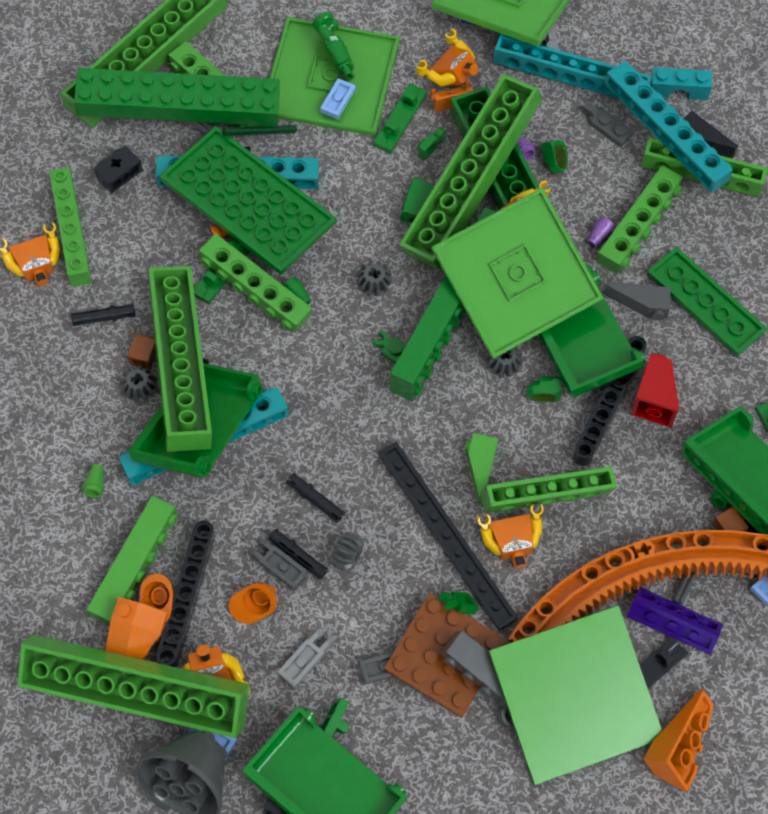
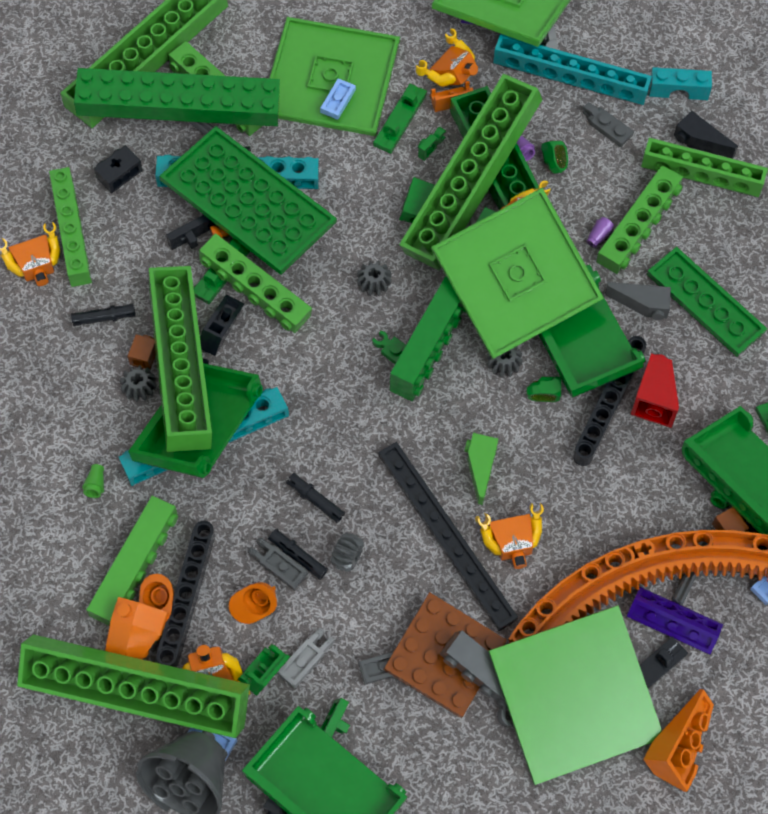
(189, 232): none -> black hinge
(220, 324): none -> black slope
(232, 131): dark green bar -> none
(263, 668): none -> green hinge
(298, 289): green cone -> none
(325, 27): green piece -> none
(460, 601): green plate -> none
(548, 489): bright green brick -> none
(670, 136): teal brick -> none

